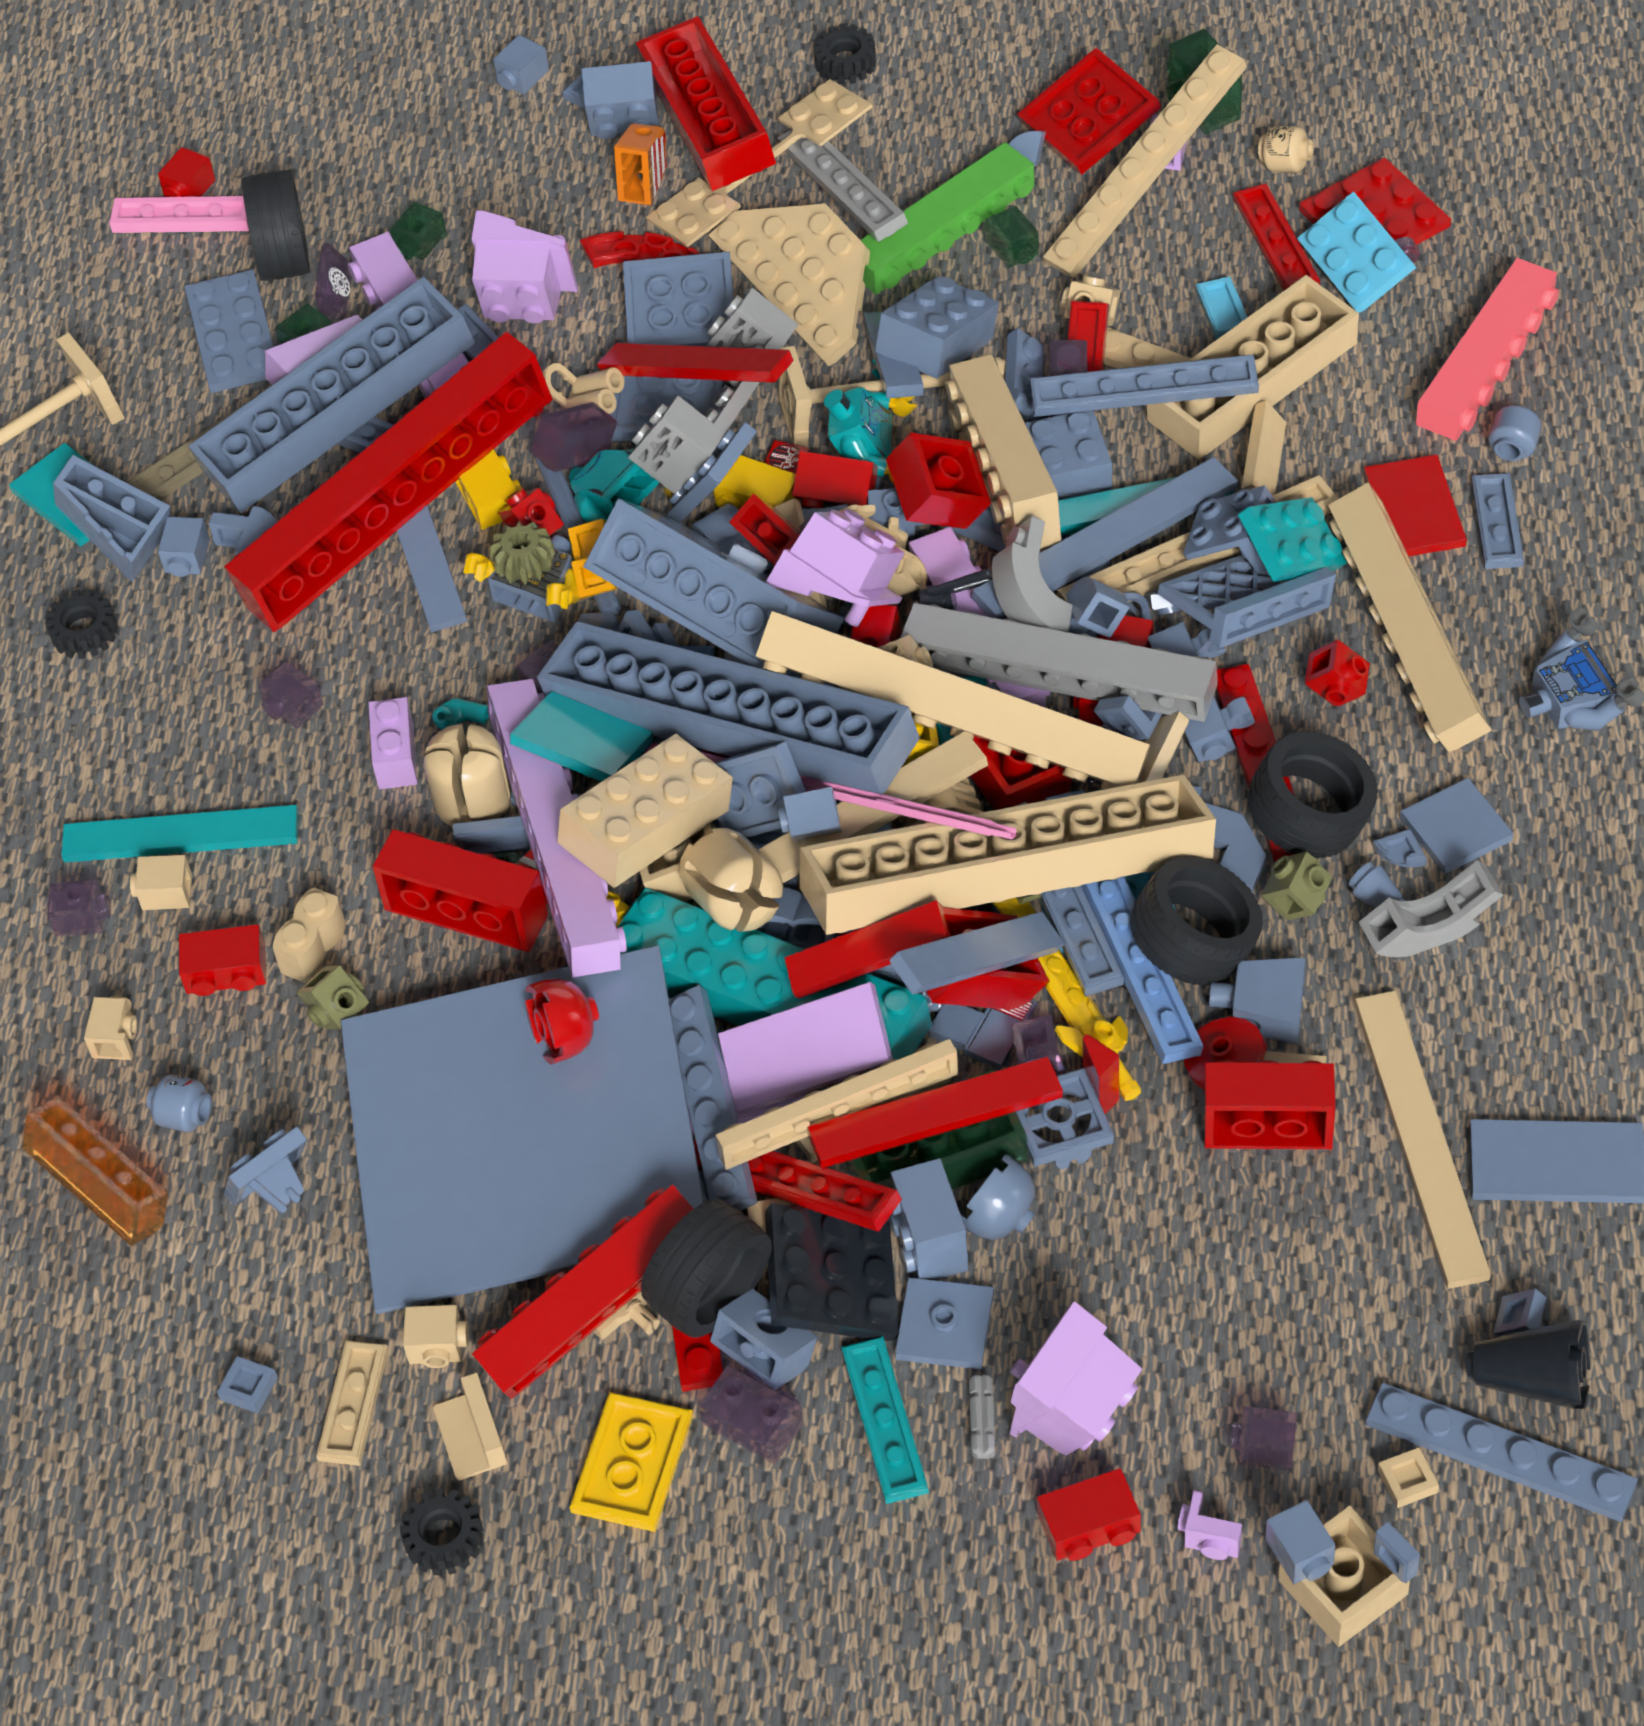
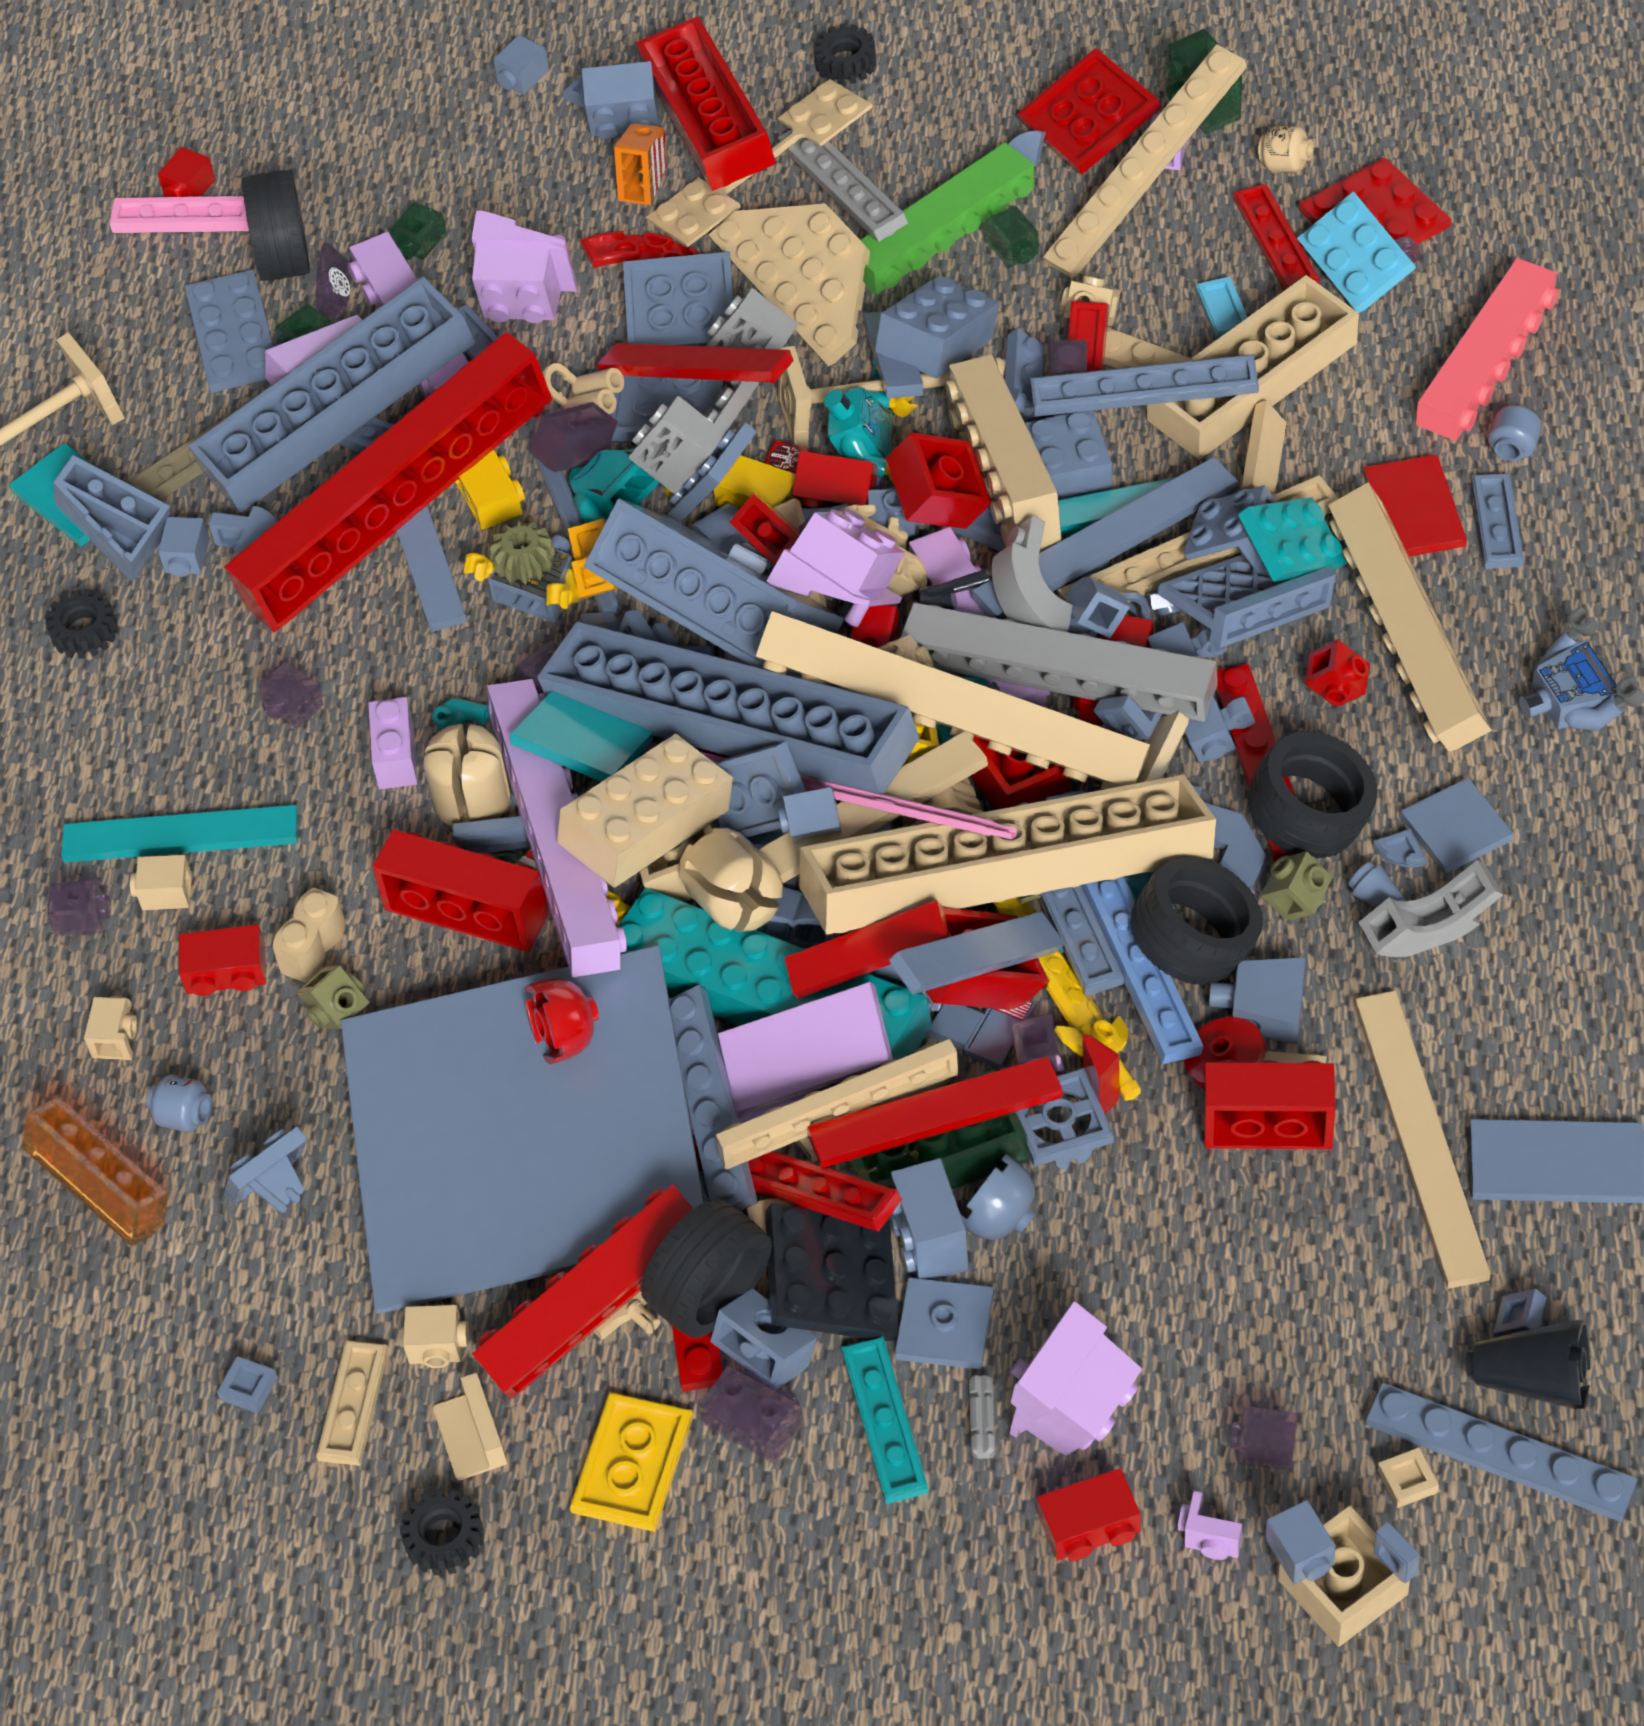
(531, 507): red brick -> none

